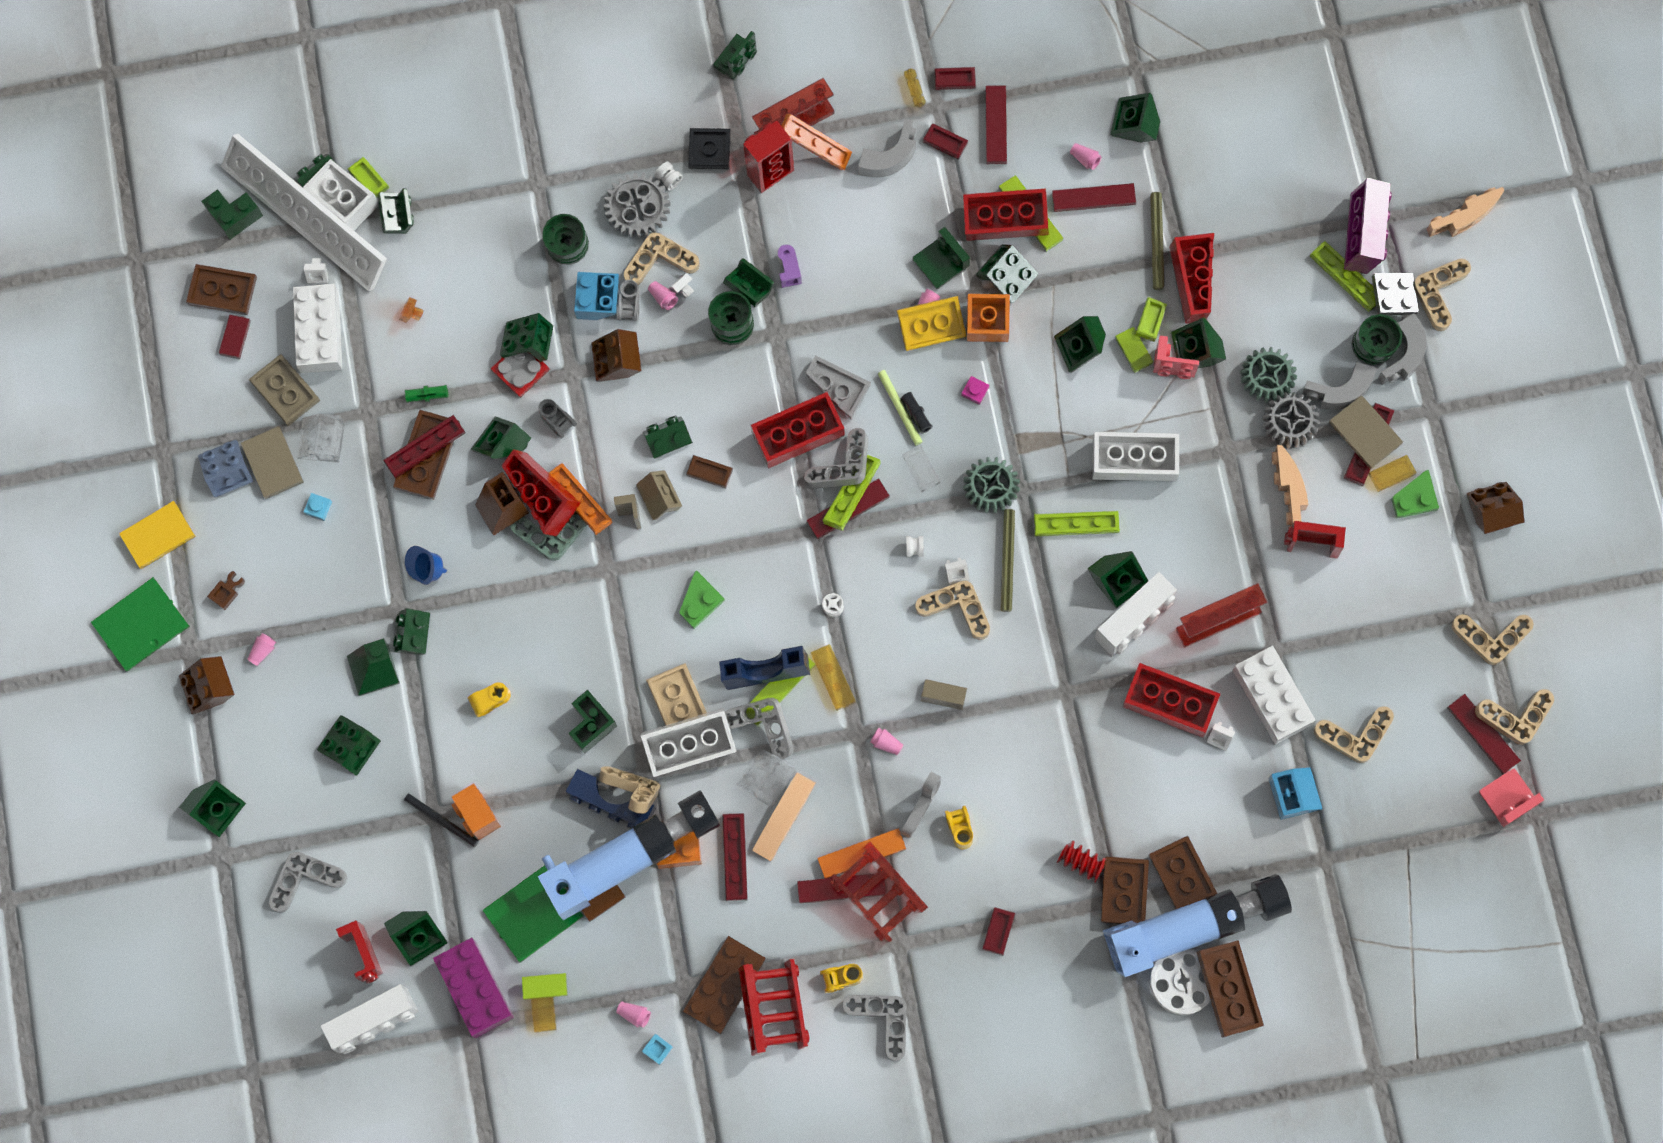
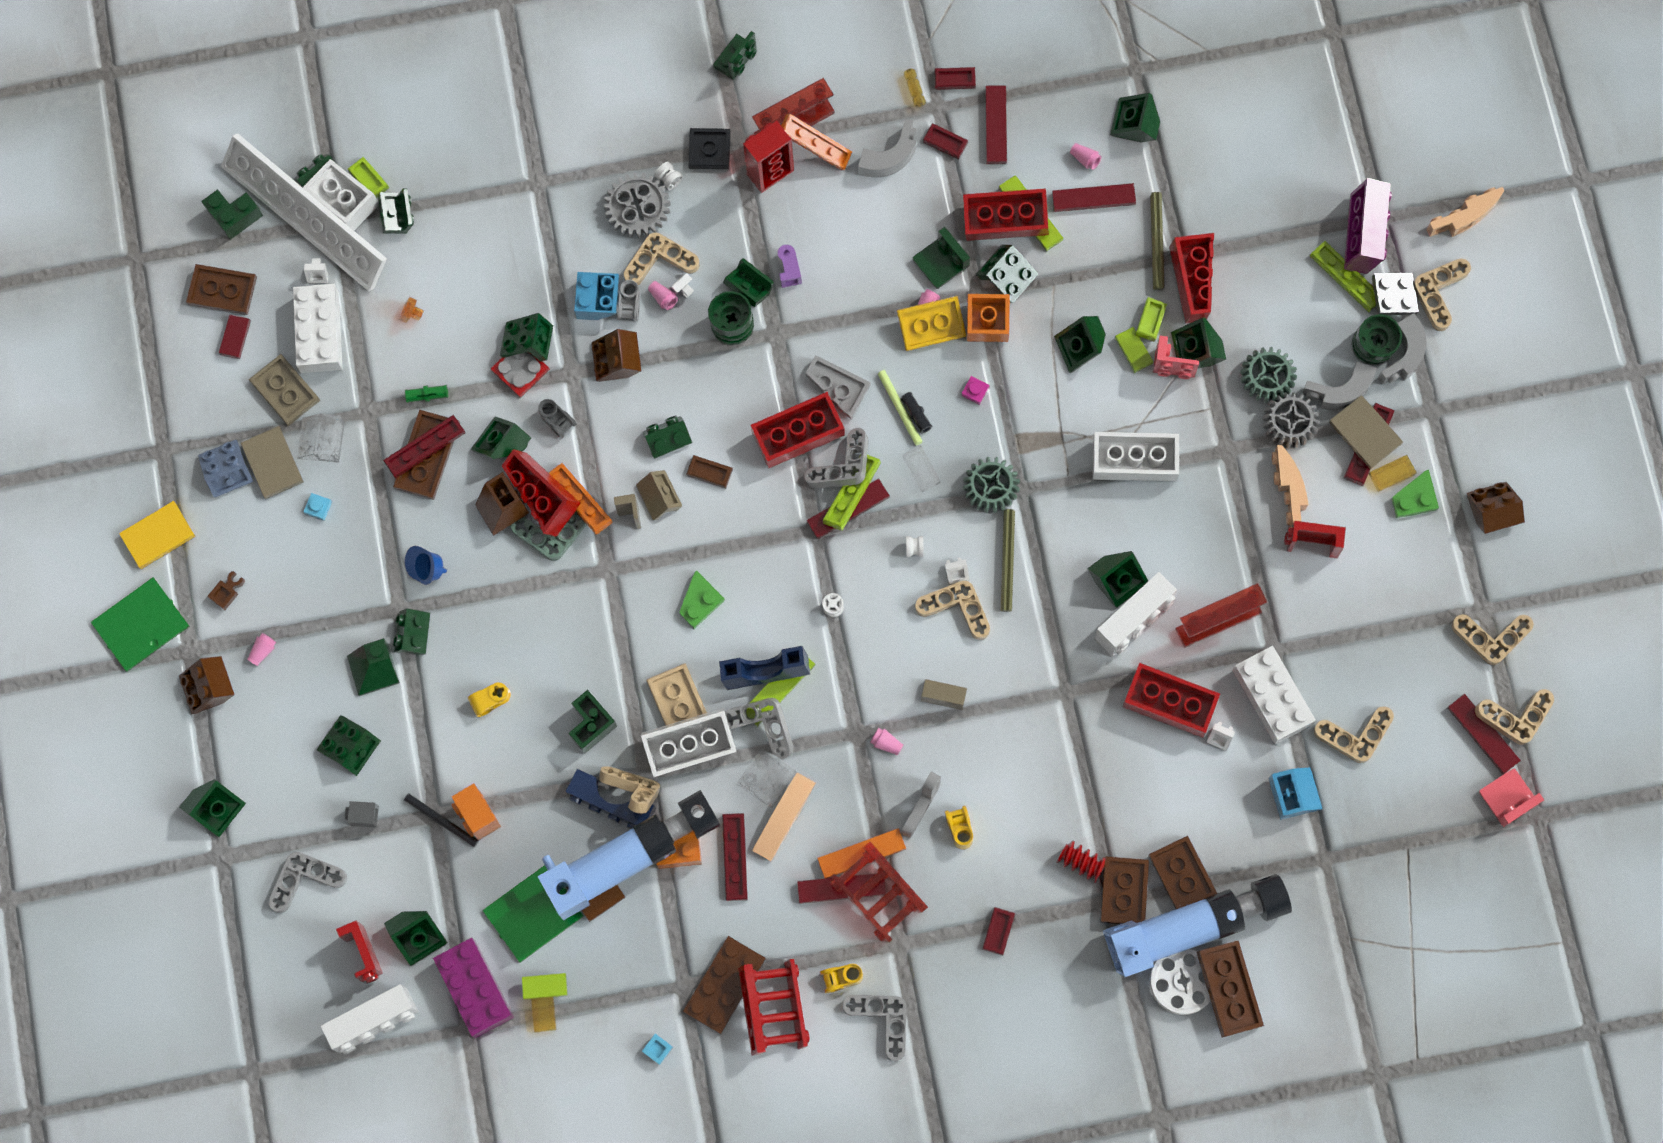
(362, 814): none -> dark grey brick
(561, 228): dark green wheel -> none
(634, 1014): bright pink cone -> none
(833, 677): clear yellow tile -> none
(1076, 523): lime tile -> none

